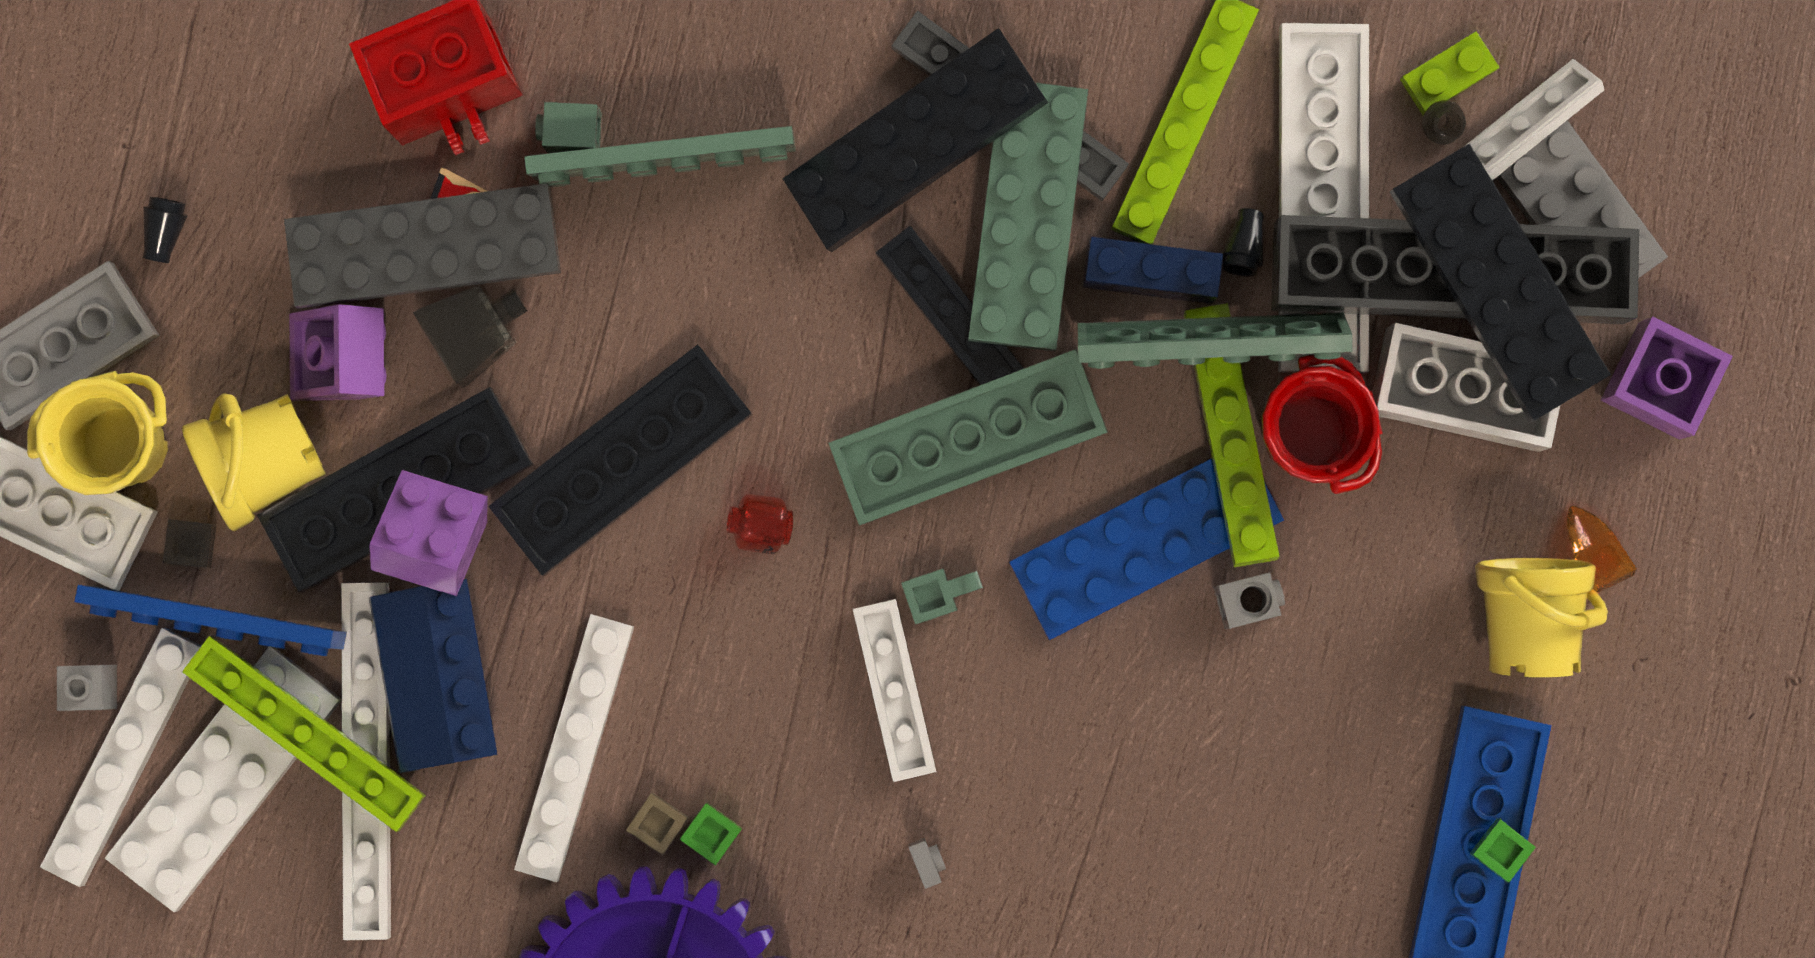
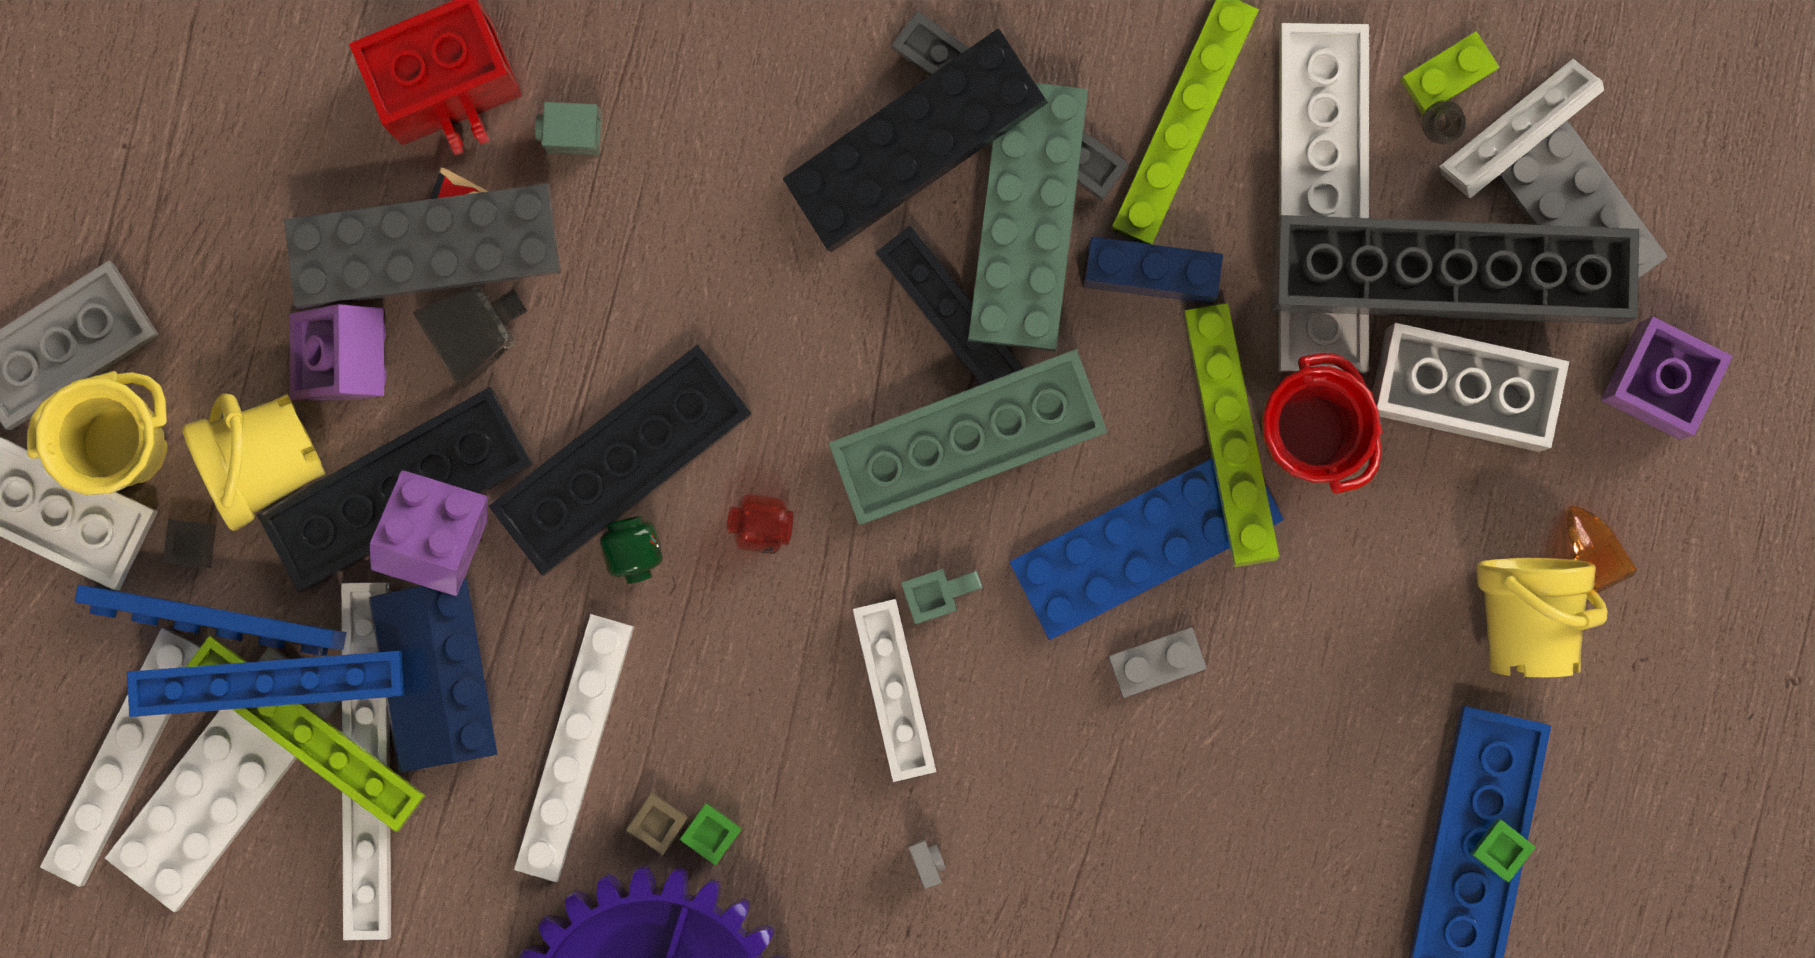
(86, 687): light grey brick -> none
(162, 228): black cone -> none
(265, 683): none -> blue plate
(631, 549): none -> dark green head
(644, 158): sand green plate -> none
(1157, 662): none -> light grey plate
(1202, 338): sand green plate -> none
(1229, 602): light grey brick -> none
(1245, 244): black cone -> none
(1500, 283): black plate -> none

